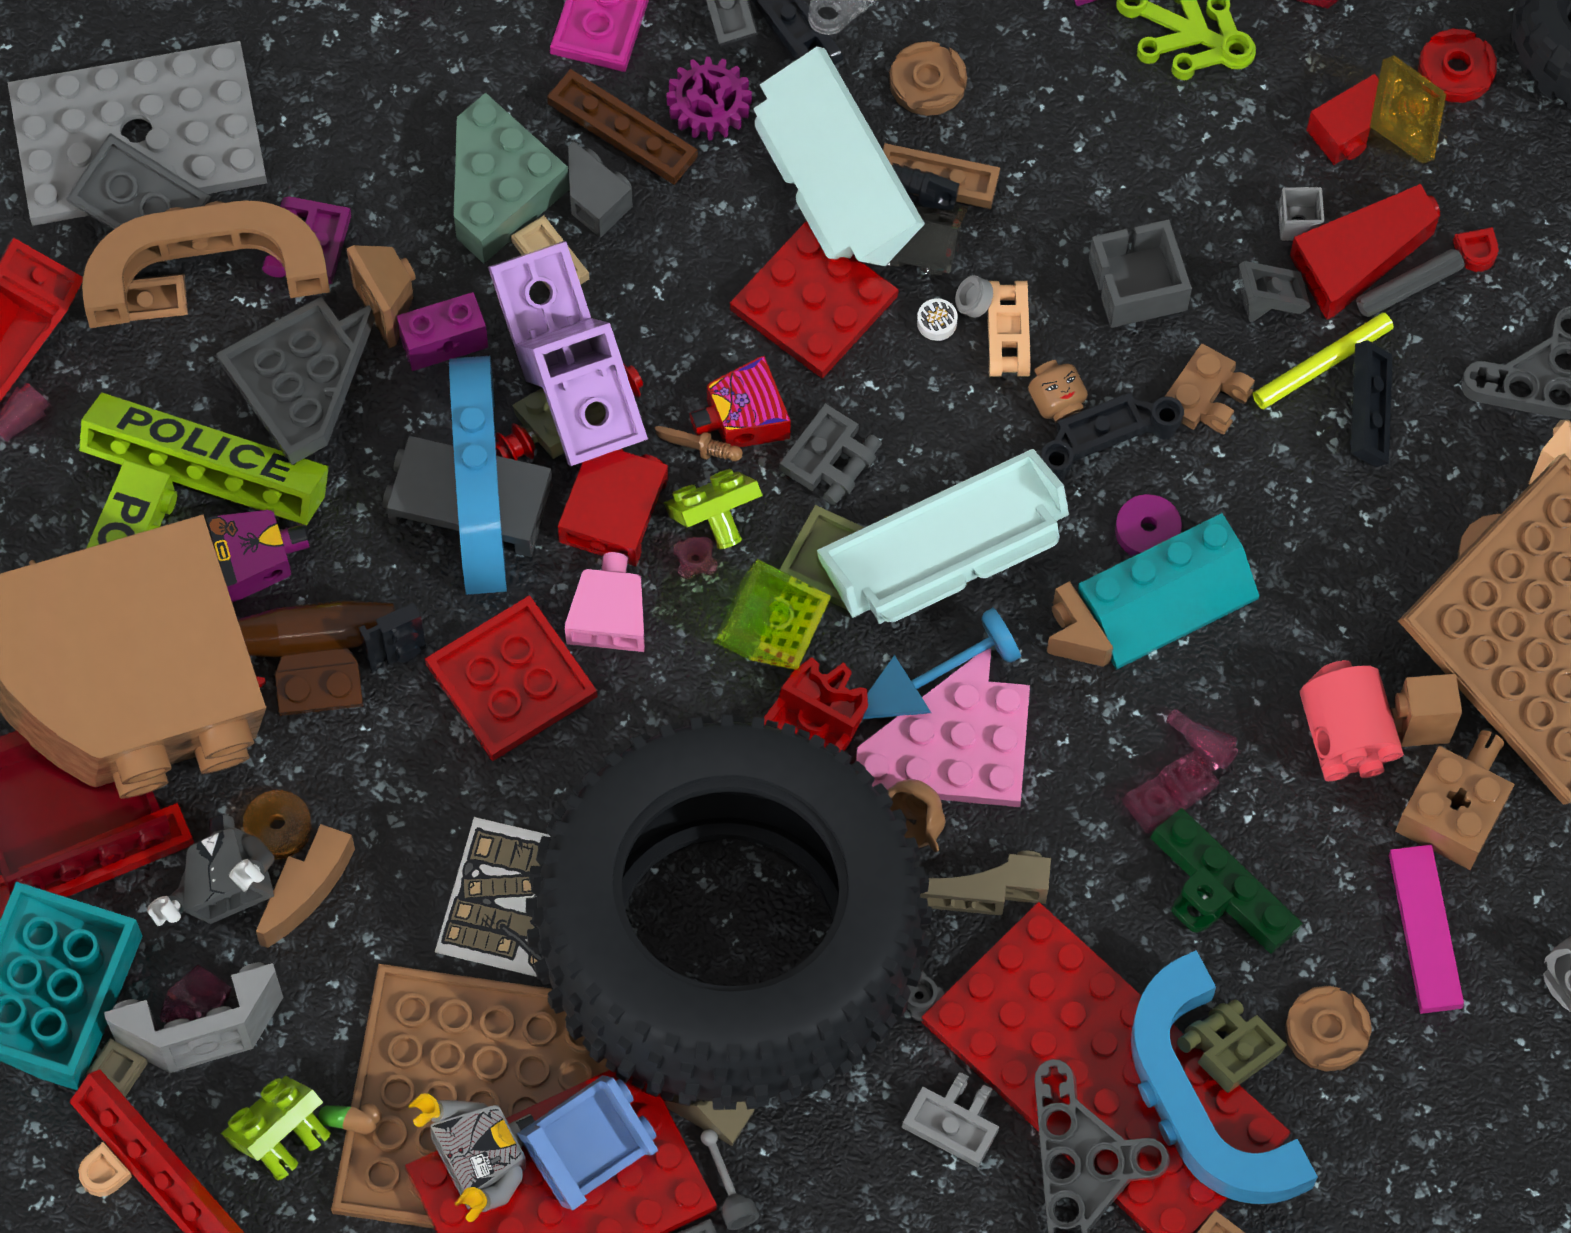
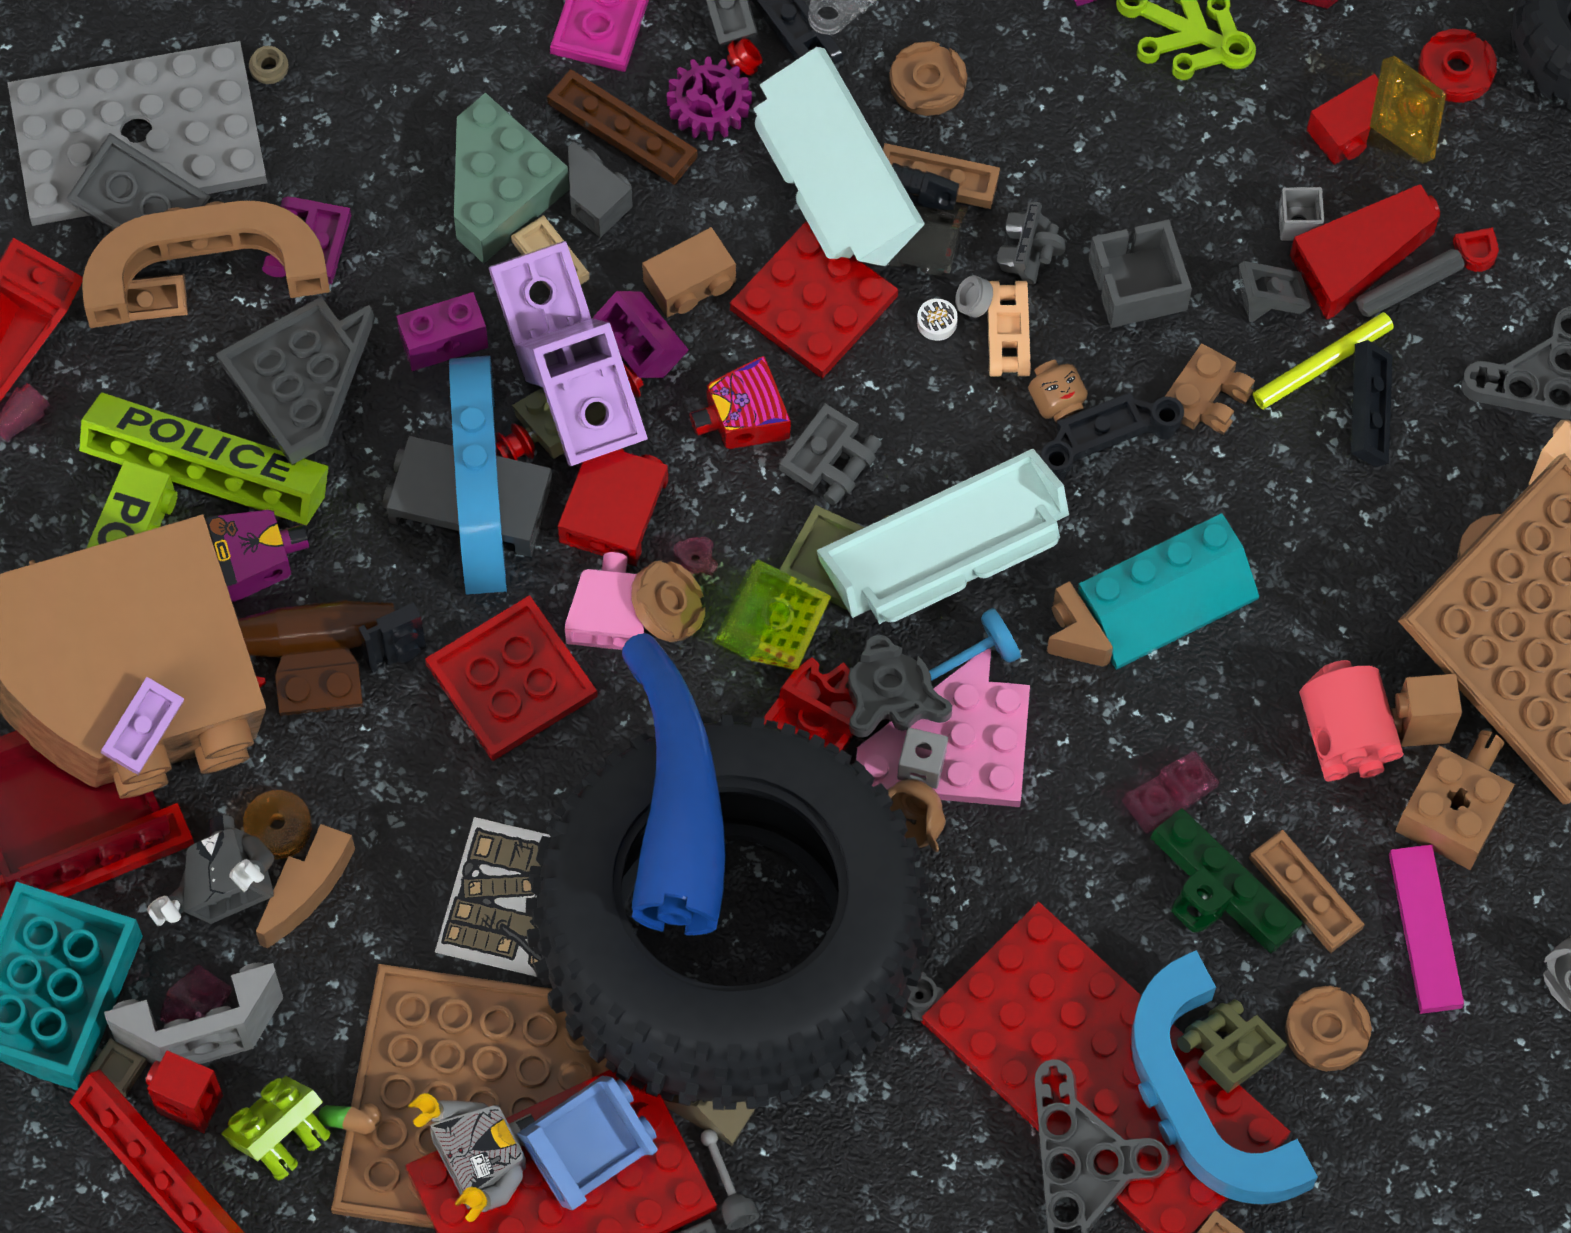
(102, 1172): light nougat tile -> none
(142, 725): none -> lavender plate
(184, 1091): none -> red brick
(264, 56): none -> dark tan plate
(383, 284): medium nougat slope -> none
(642, 334): none -> magenta brick
(668, 601): none -> medium nougat tile
(684, 835): none -> blue brick
(689, 273): none -> medium nougat brick
(703, 443): medium nougat piece -> none
(714, 503): lime plate -> none
(745, 56): none -> red plate
(892, 688): none -> dark grey tile
(930, 766): none -> light grey piece
(950, 1125): light grey hinge -> none
(1020, 879): dark tan slope -> none
(1036, 243): none -> dark grey hips
(1143, 510): magenta piece -> none
(1213, 746): clear pink cone -> none
(1306, 891): none -> medium nougat tile

